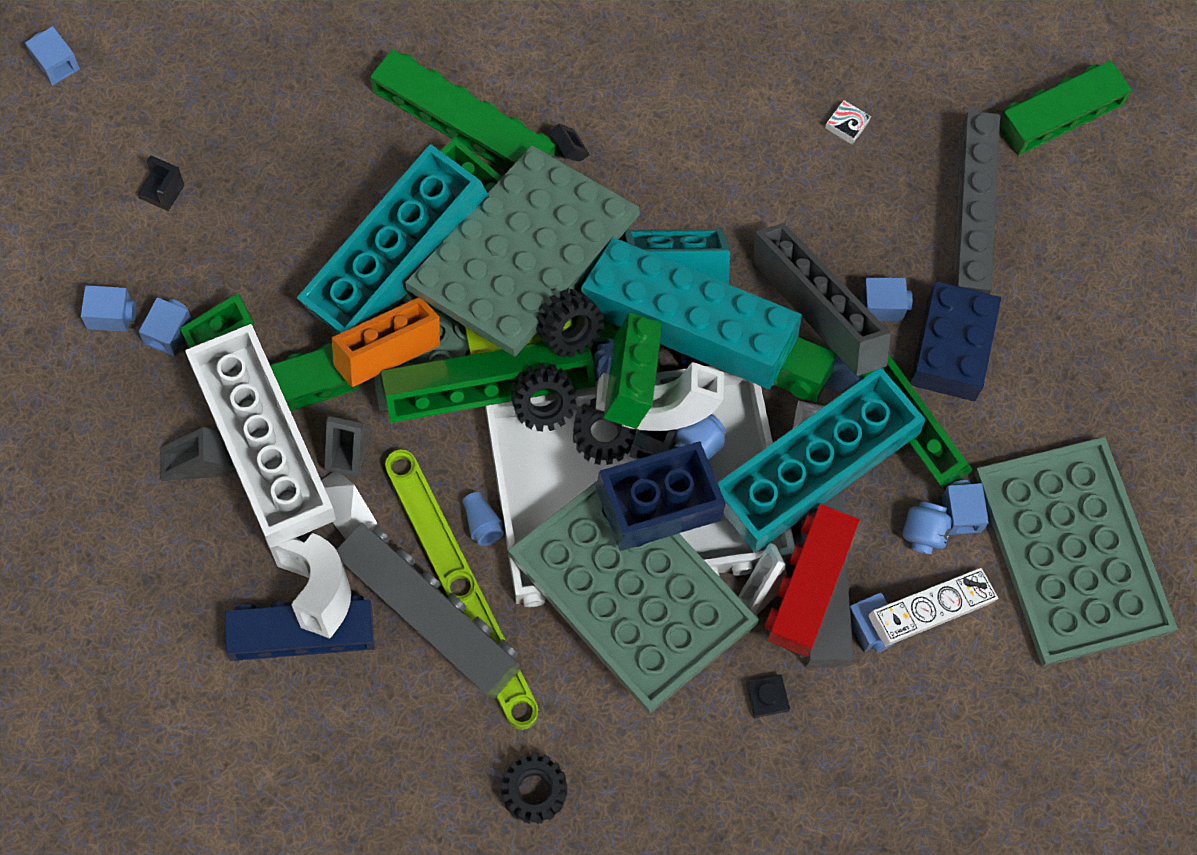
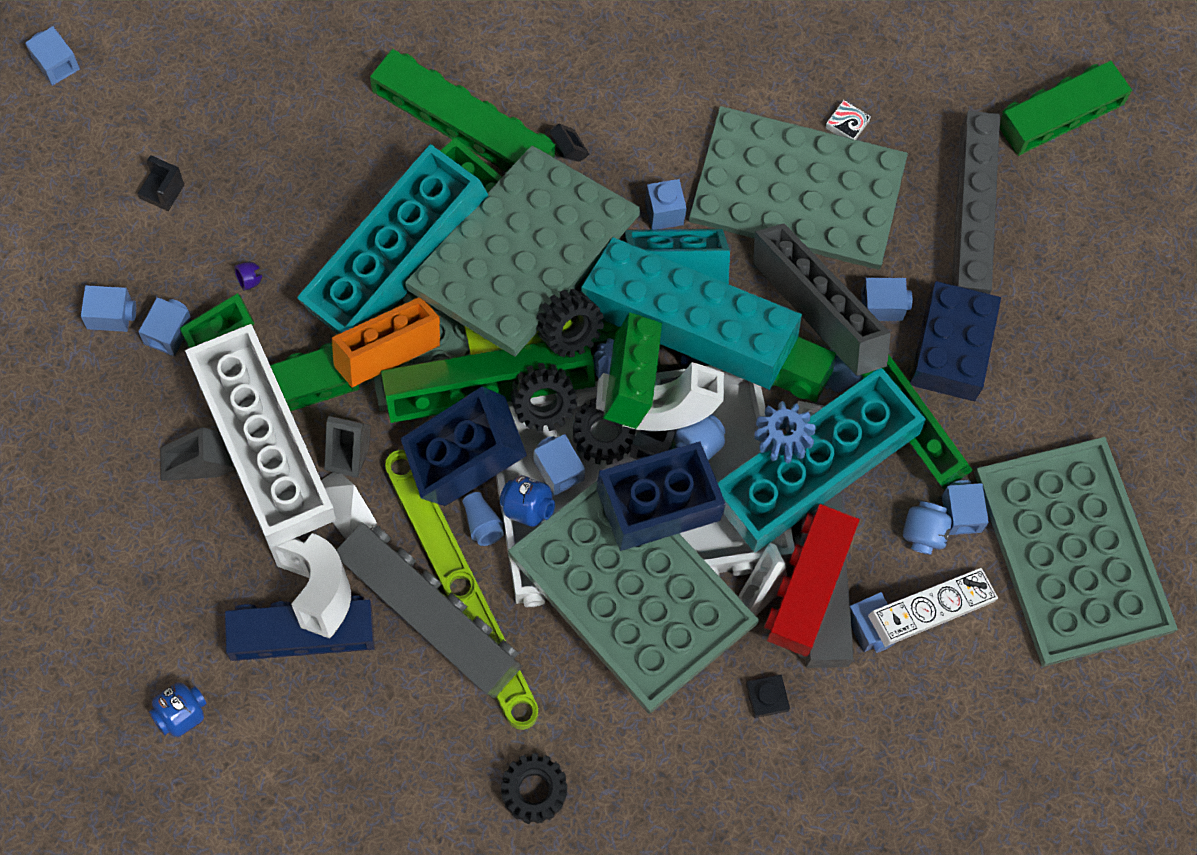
(177, 709): none -> blue head
(246, 275): none -> dark purple hinge
(463, 446): none -> dark blue brick
(527, 501): none -> blue head
(558, 463): none -> medium blue brick
(665, 204): none -> medium blue brick
(773, 437): none -> medium blue gear
(821, 185): none -> sand green plate

